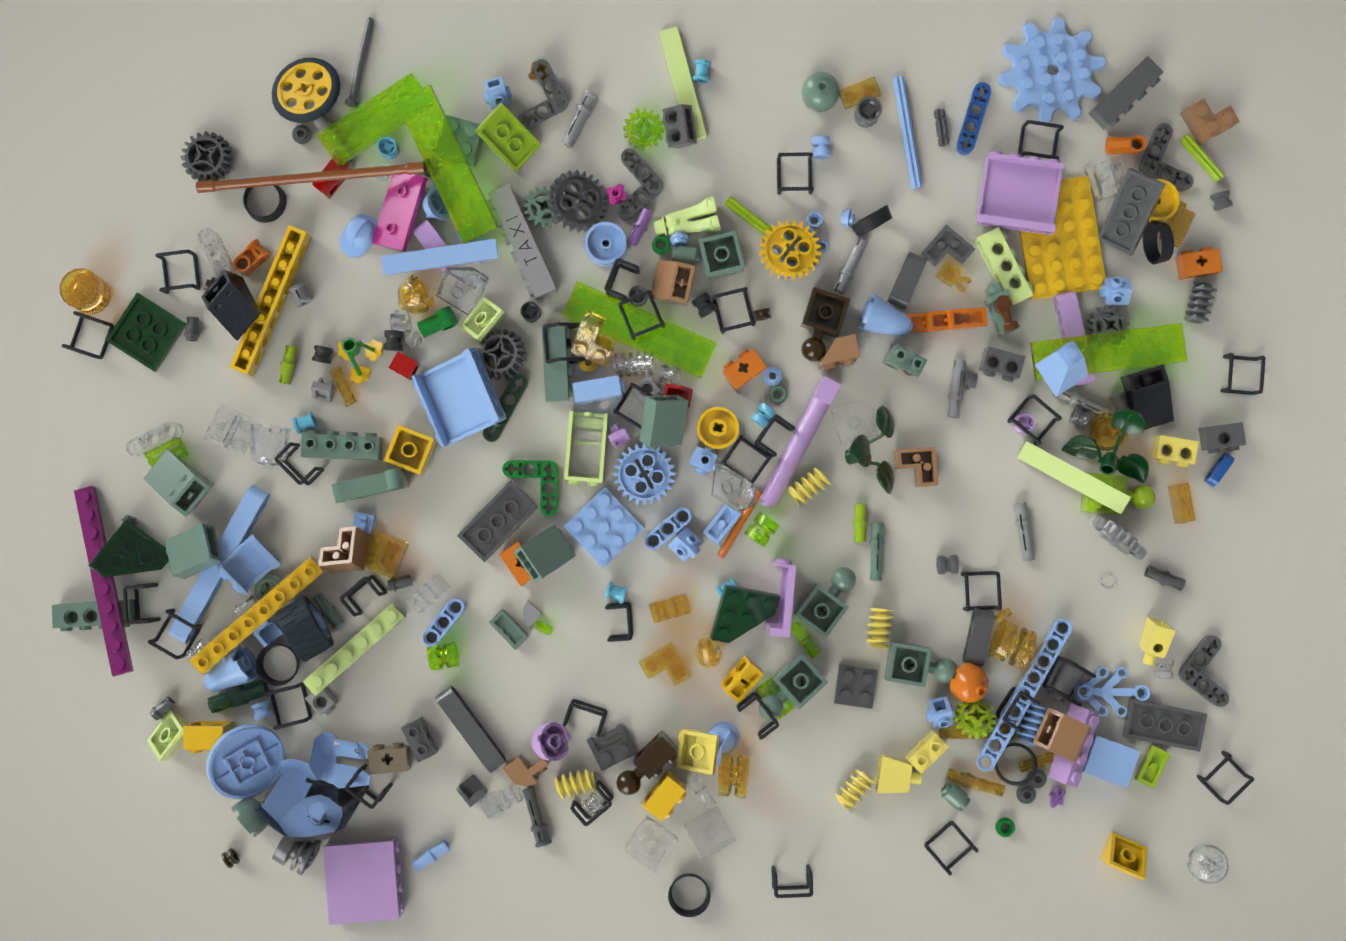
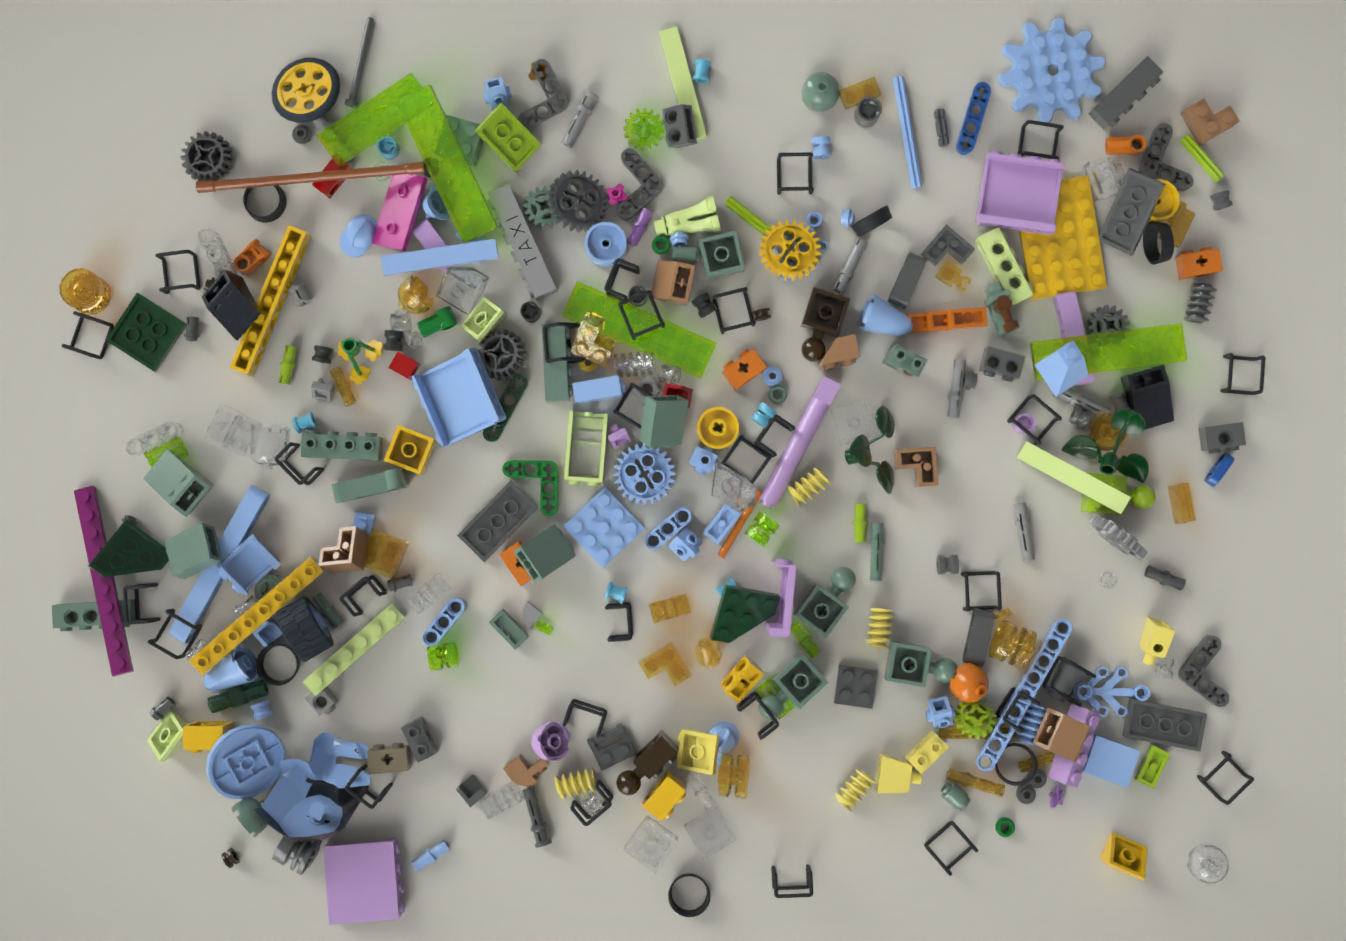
(271, 693): black piece -> none
(470, 729): dark grey beam -> none
(1116, 291): light blue brick -> none
(1174, 447): light yellow brick -> none

